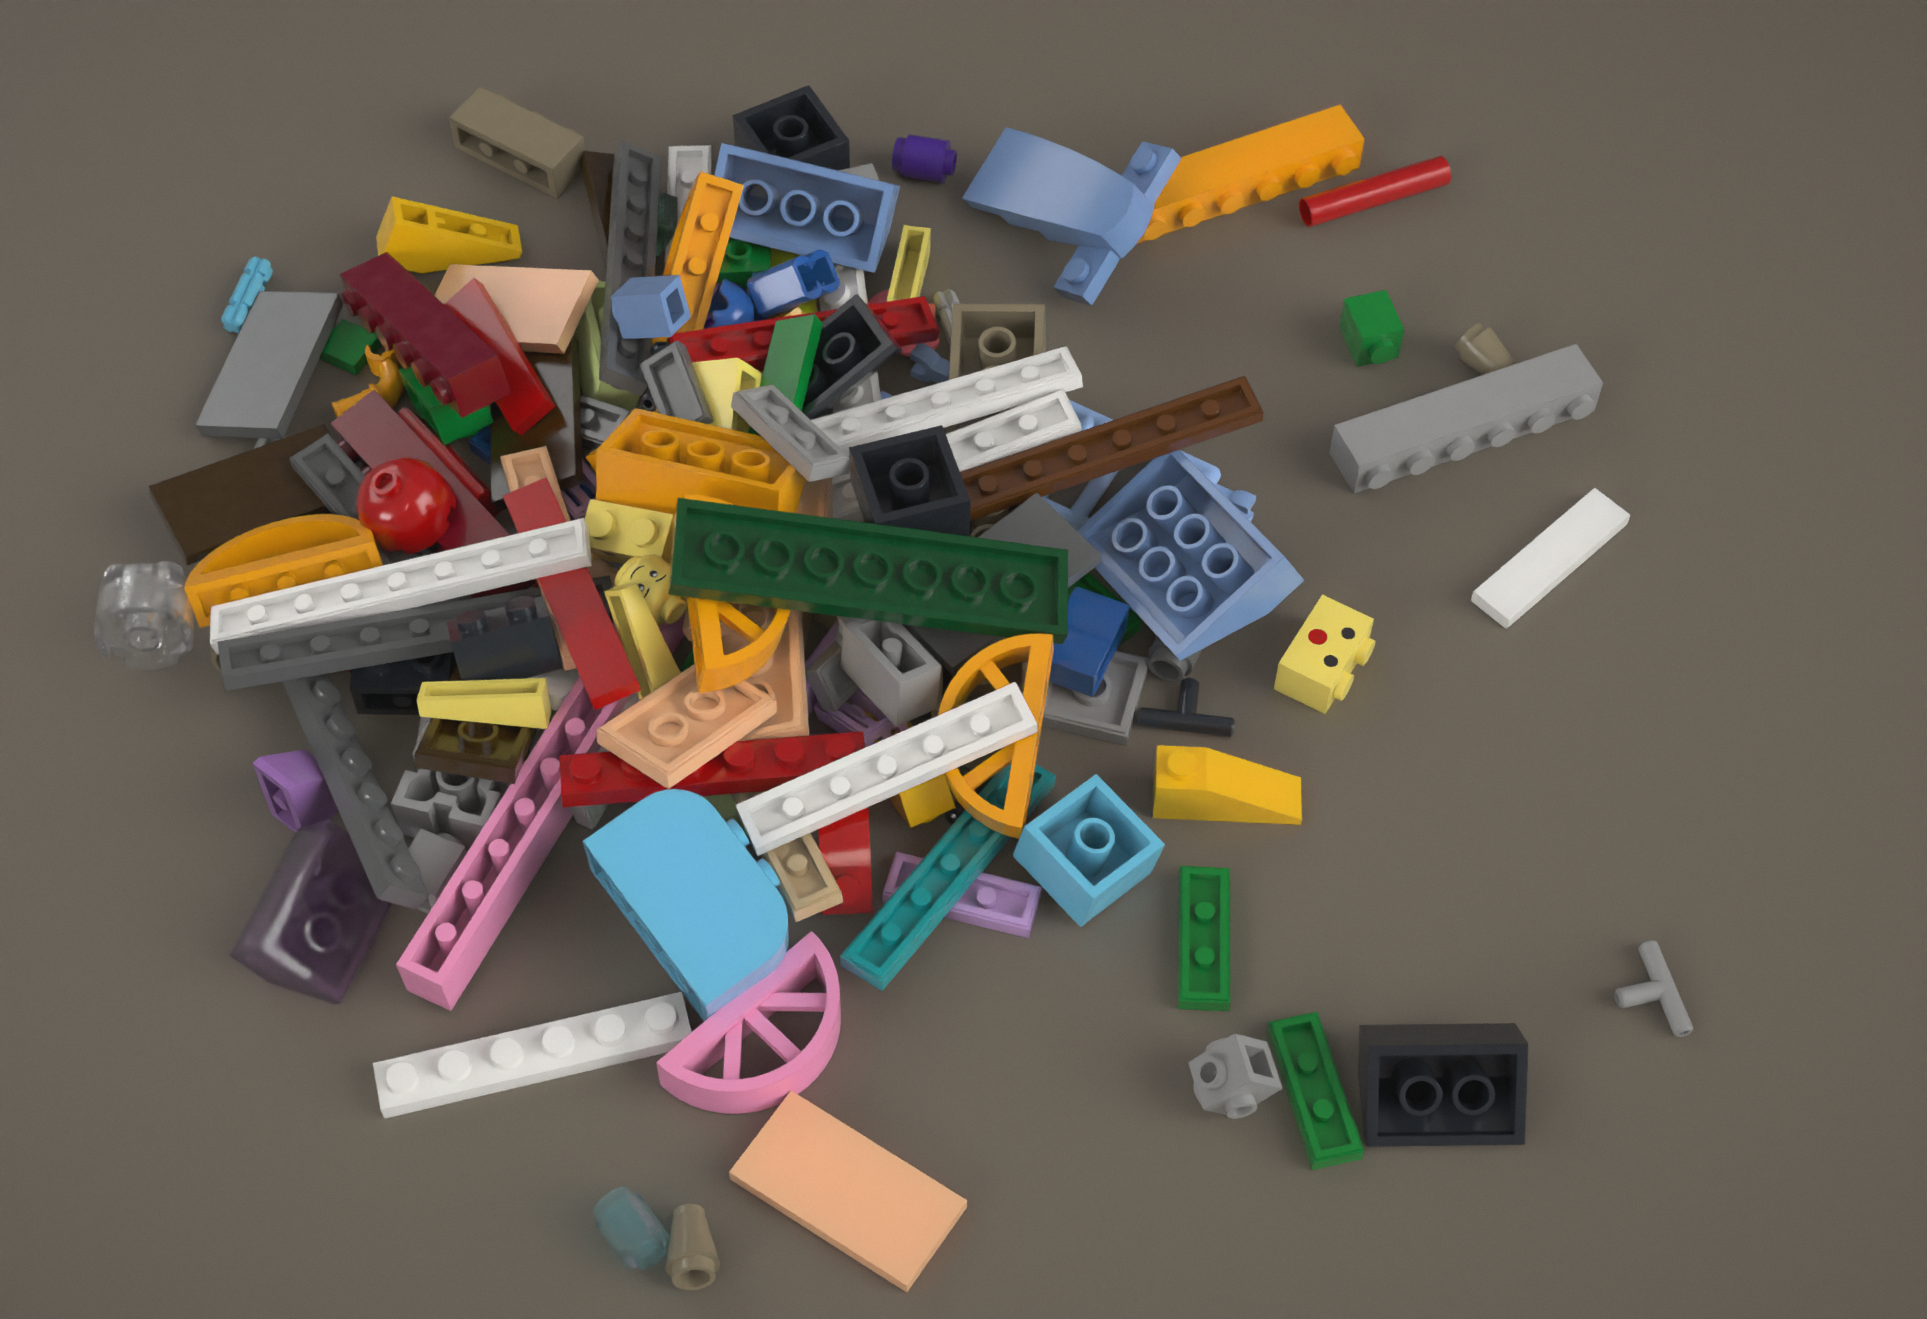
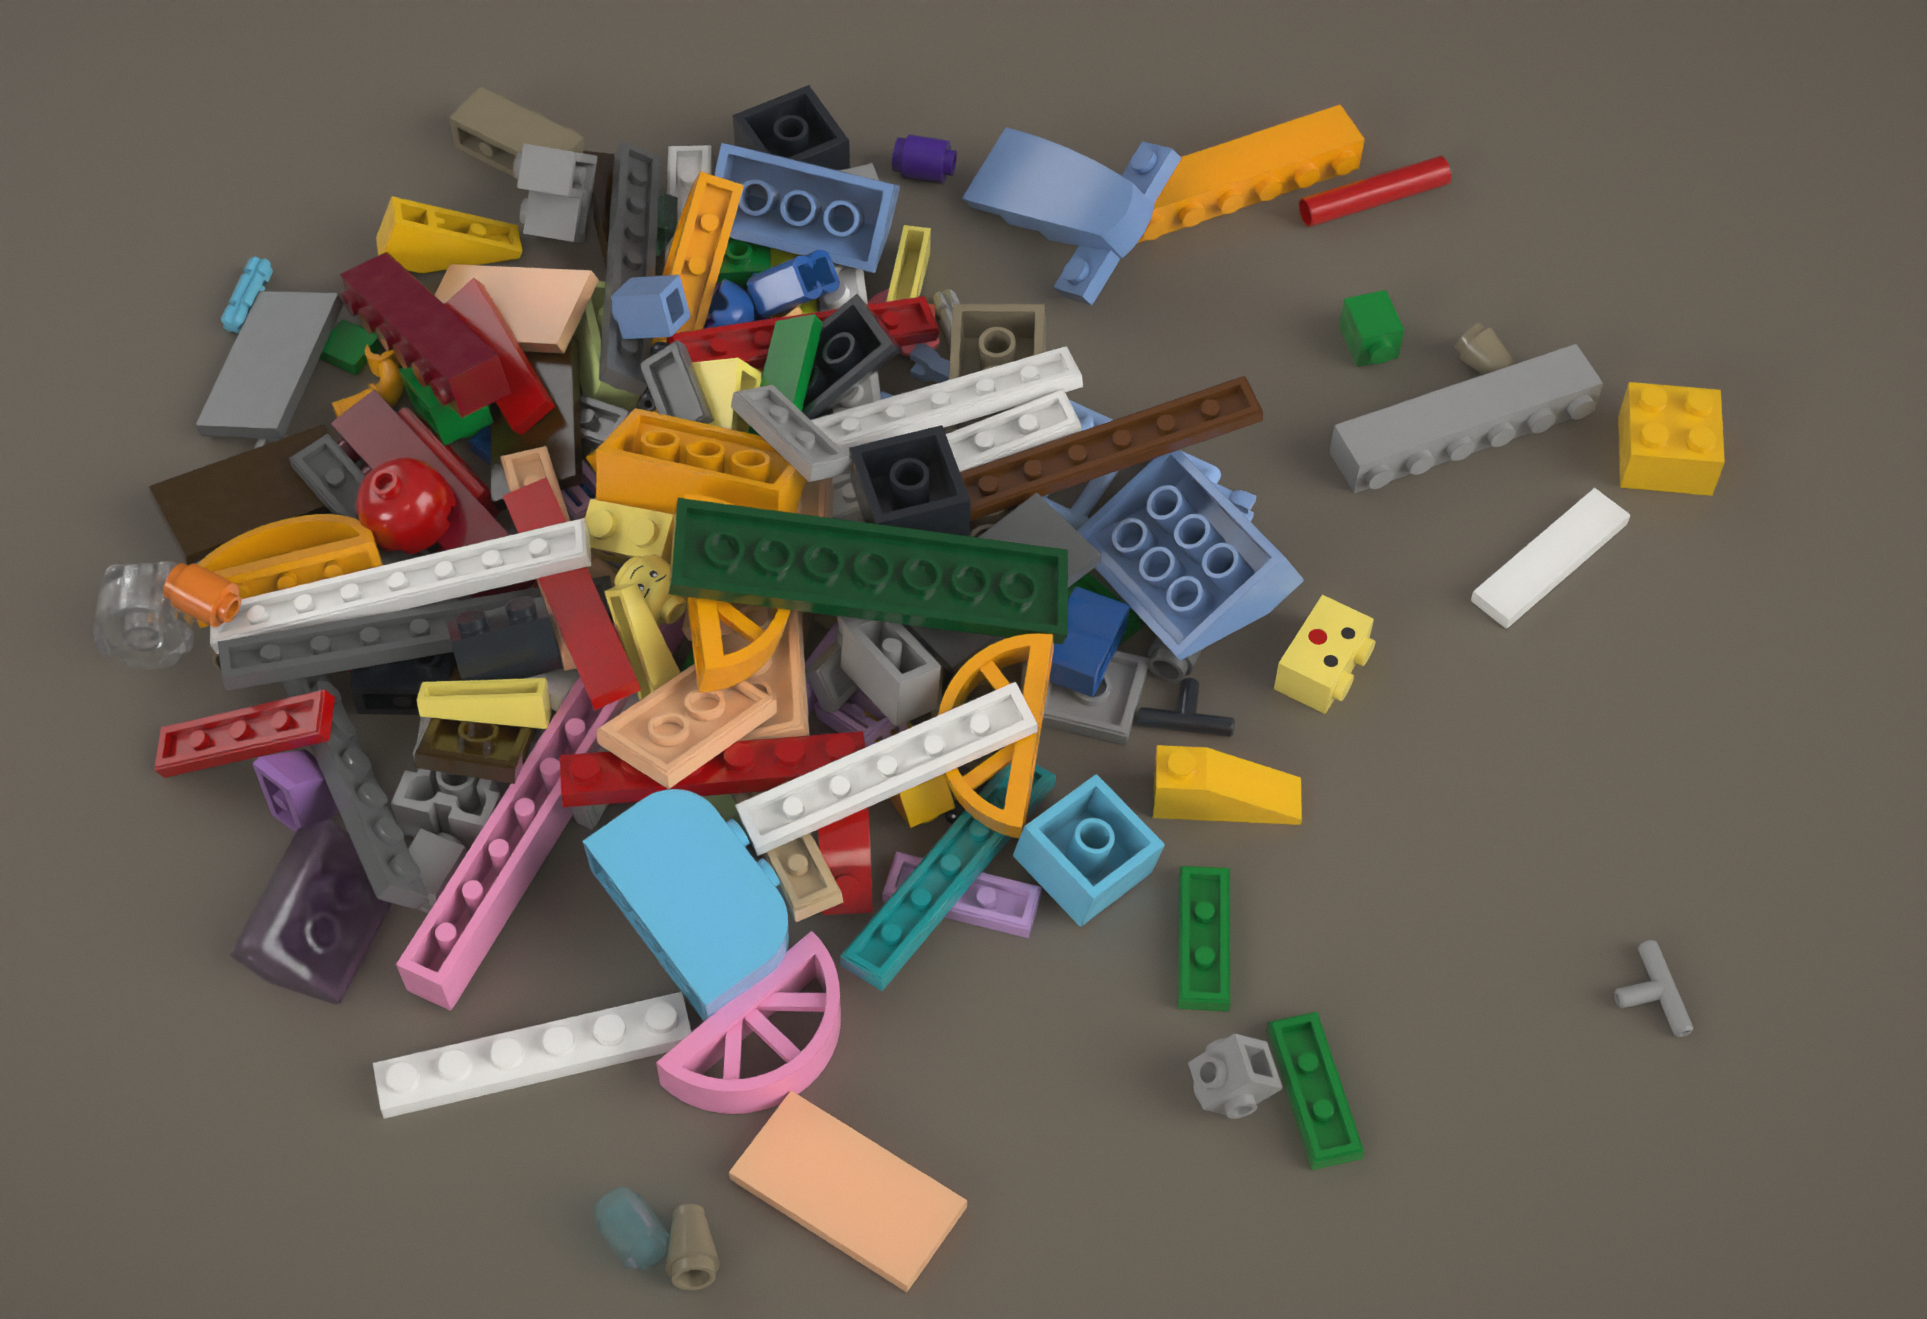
(202, 594): none -> orange brick
(245, 733): none -> red tile
(558, 191): none -> light grey brick
(1443, 1084): black slope -> none
(1671, 438): none -> yellow brick

